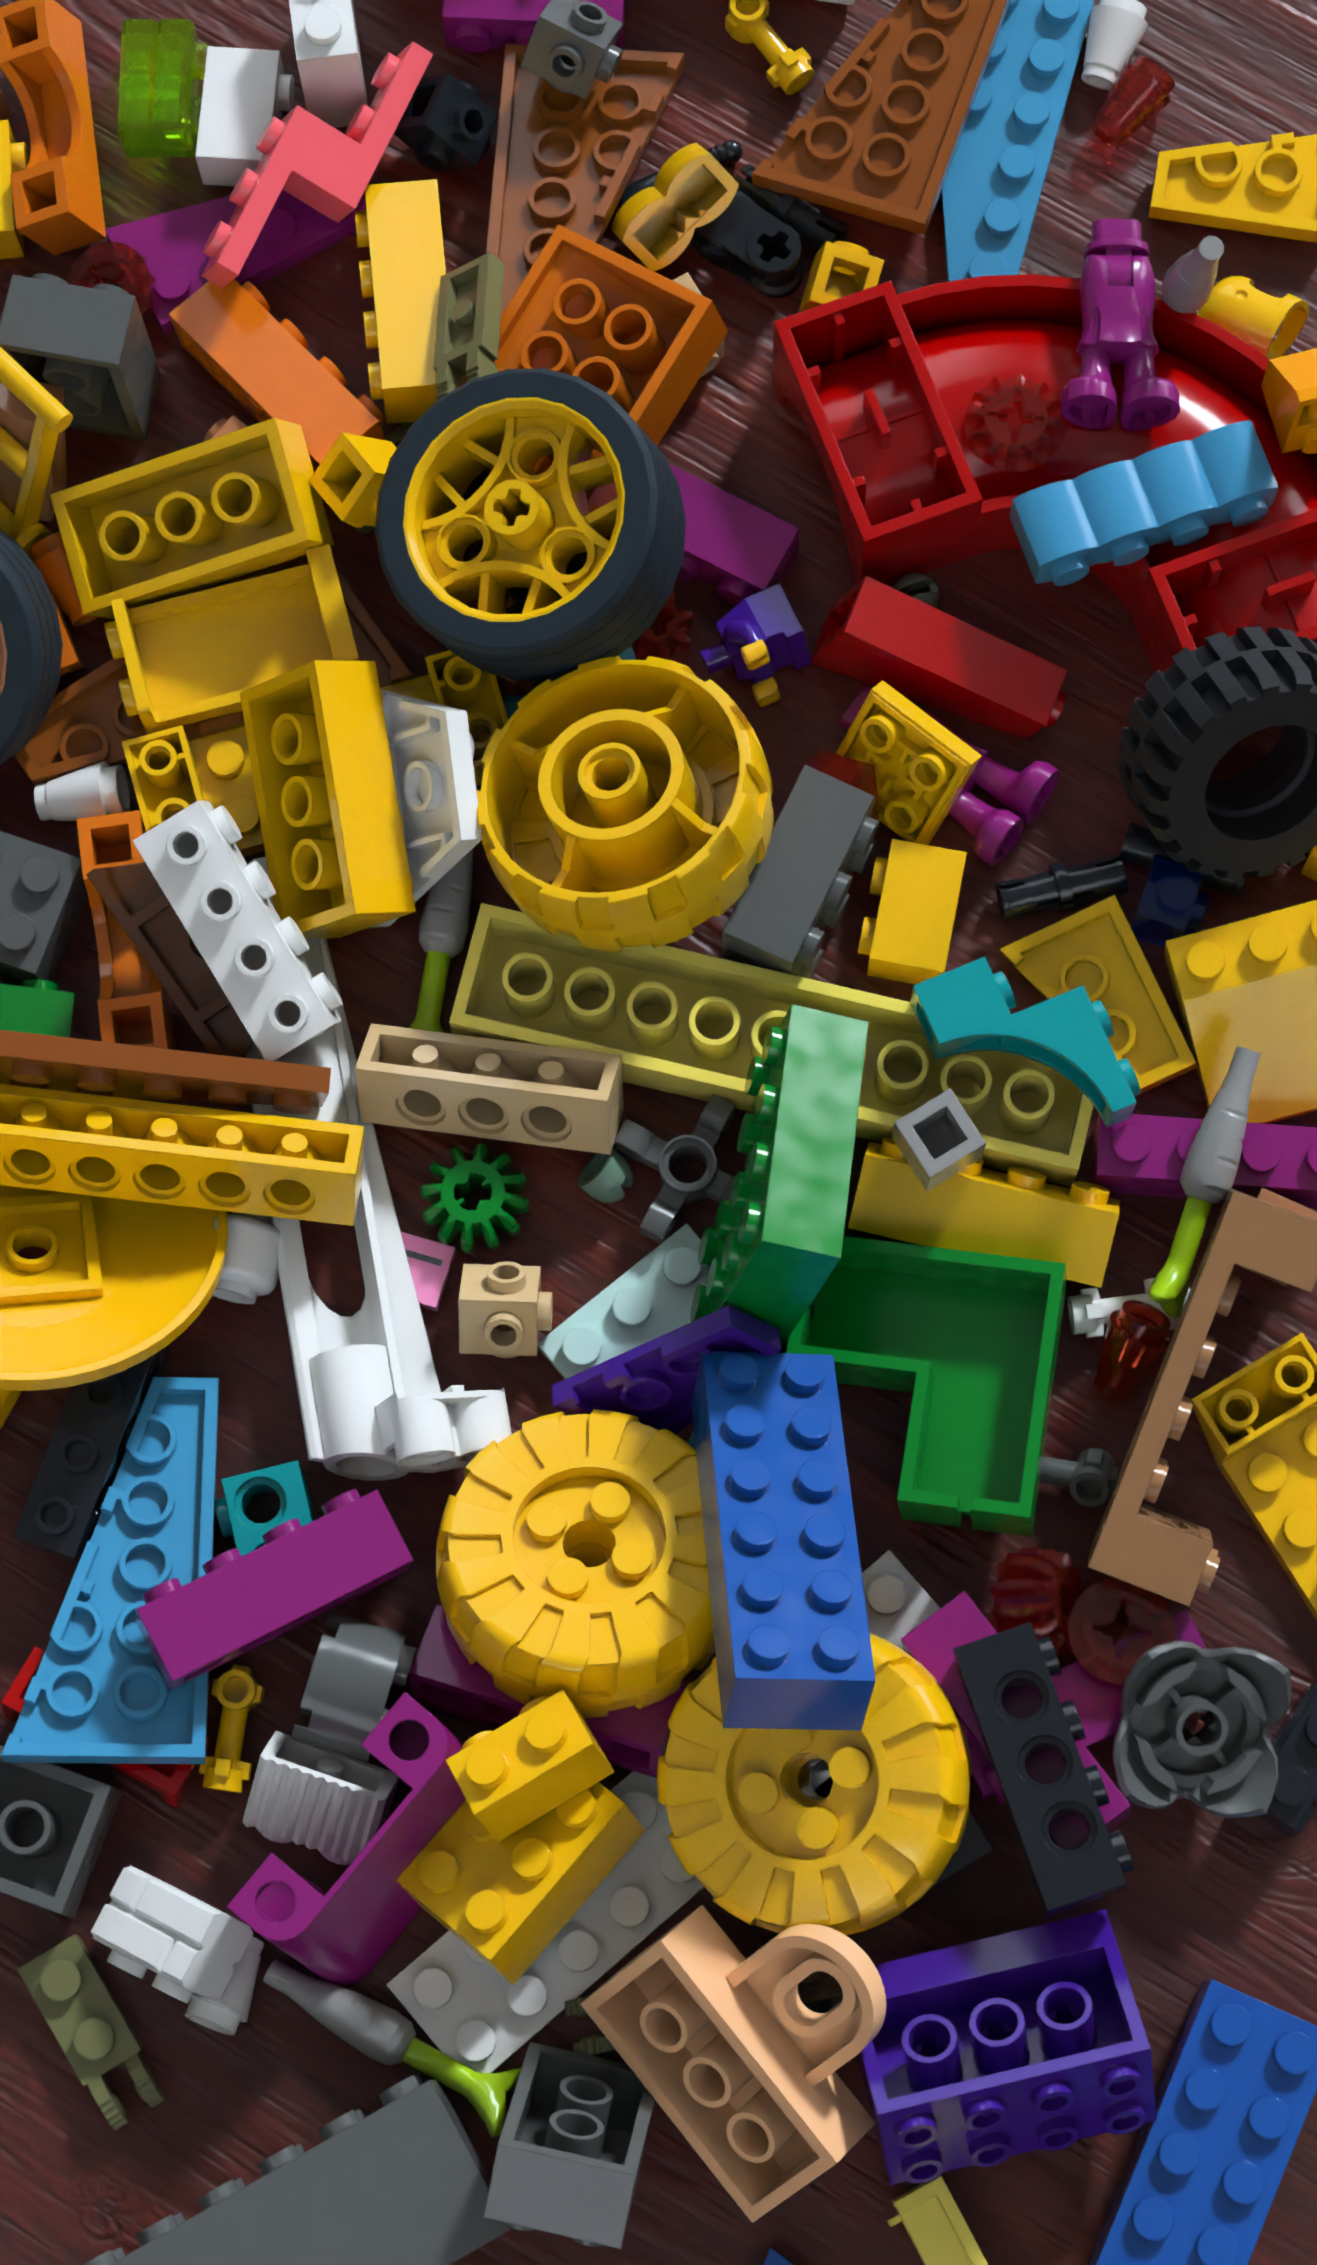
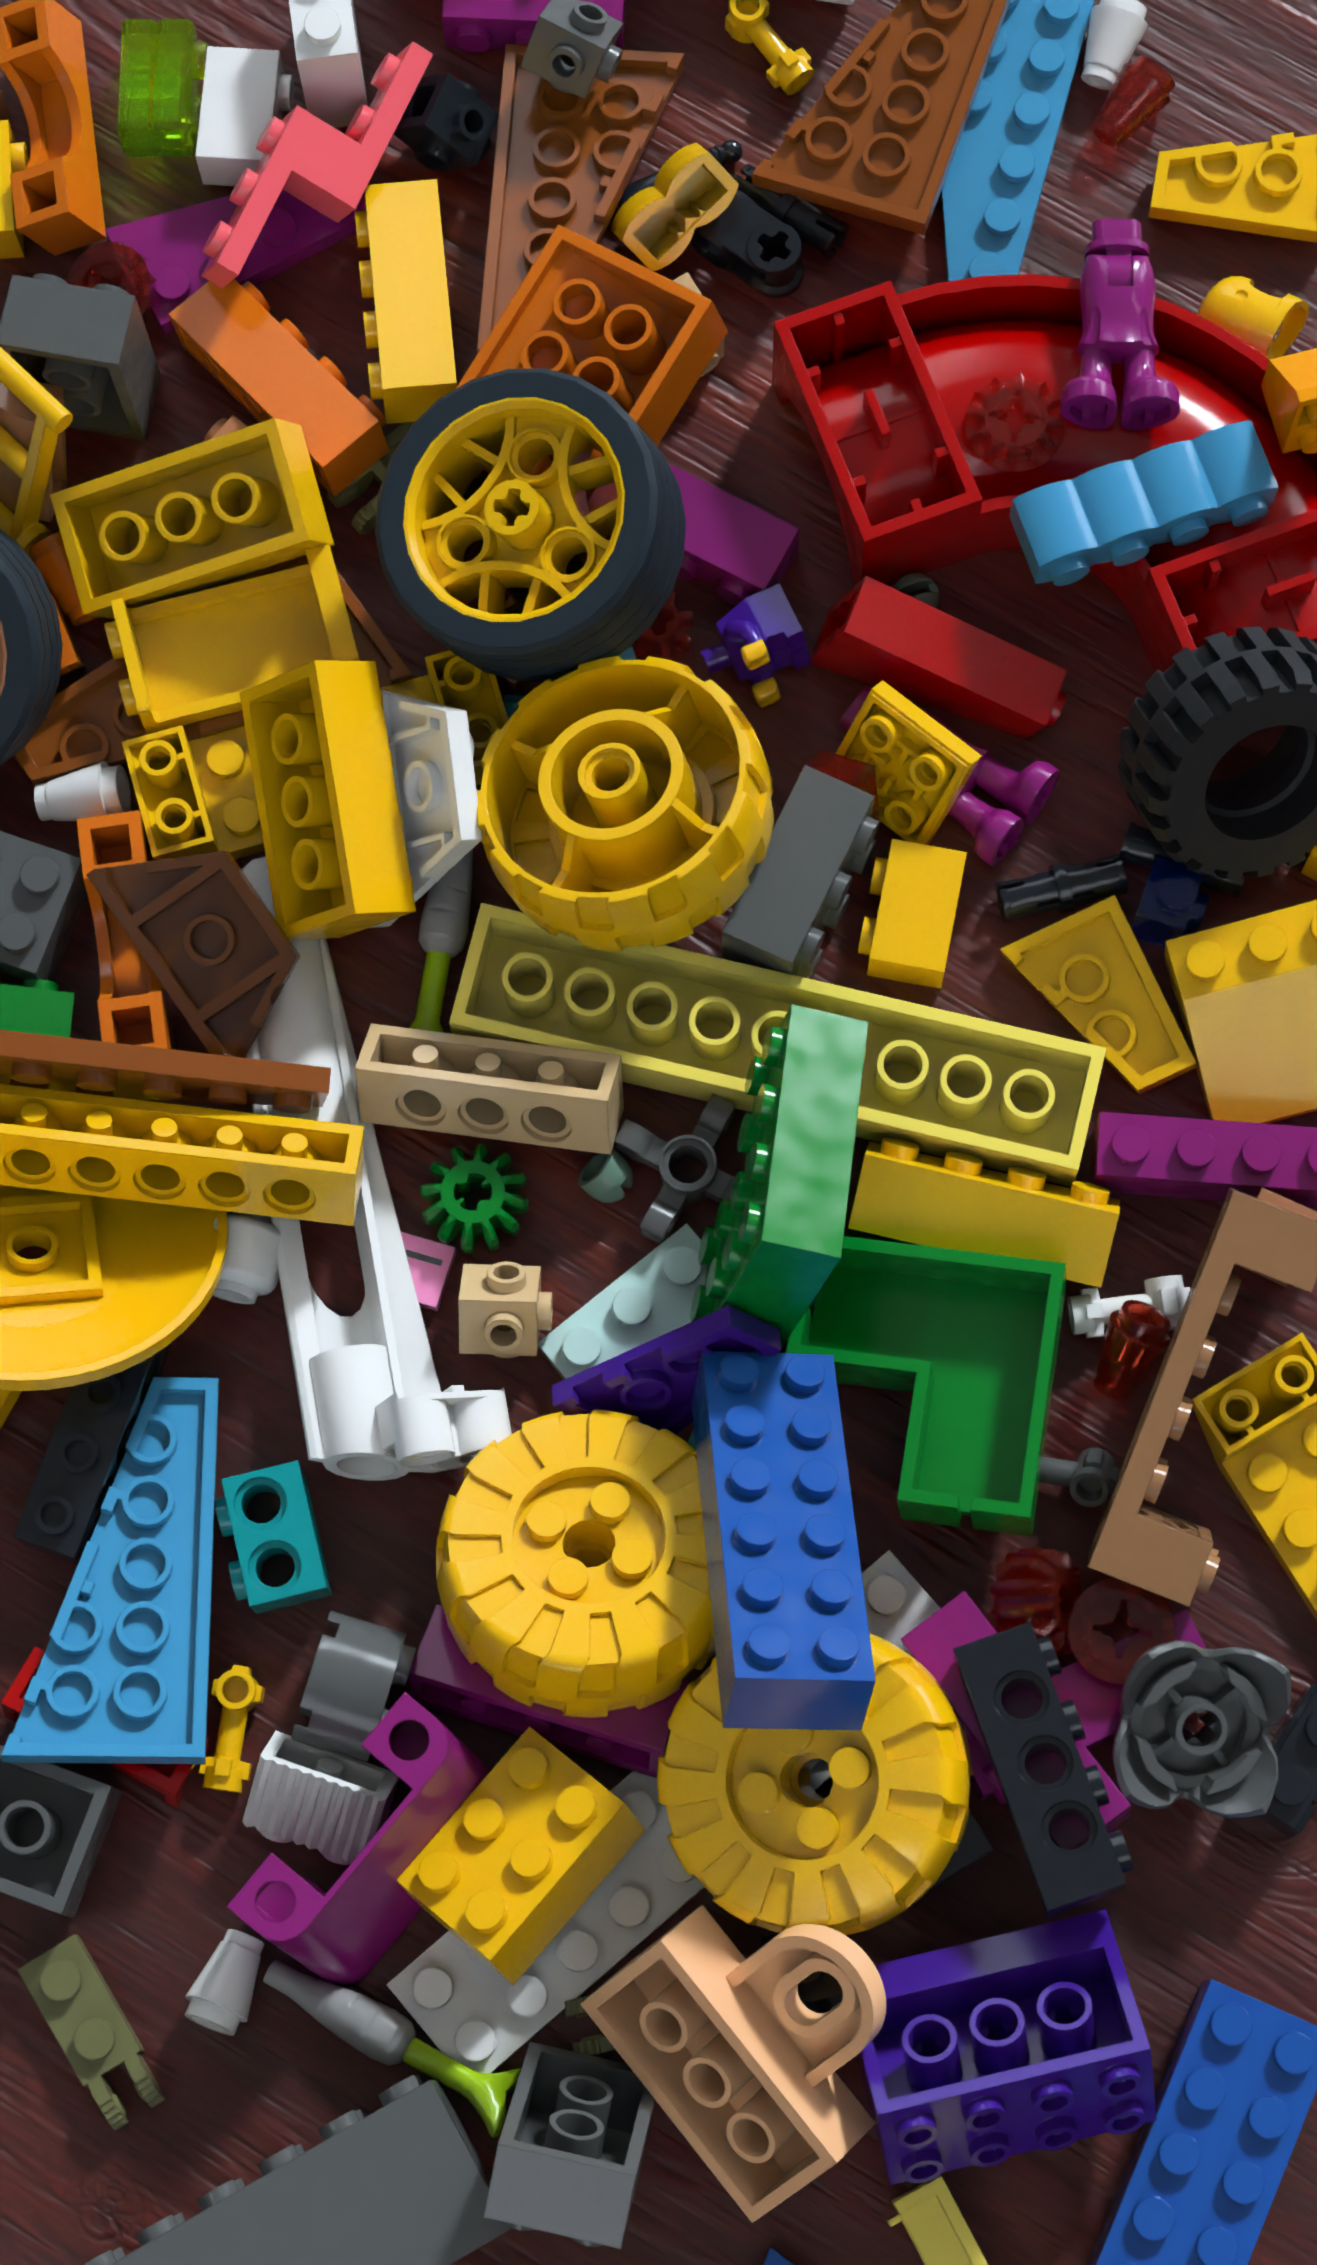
(170, 1934): white brick -> none
(238, 929): white brick -> none
(271, 1588): magenta brick -> none
(353, 476): yellow brick -> none
(468, 323): olive hinge -> none
(529, 1764): yellow brick -> none
(839, 272): yellow brick -> none
(938, 1139): light grey brick -> none
(1070, 1034): teal arch -> none
(1192, 276): light grey piece -> none
(1207, 1176): light grey piece -> none

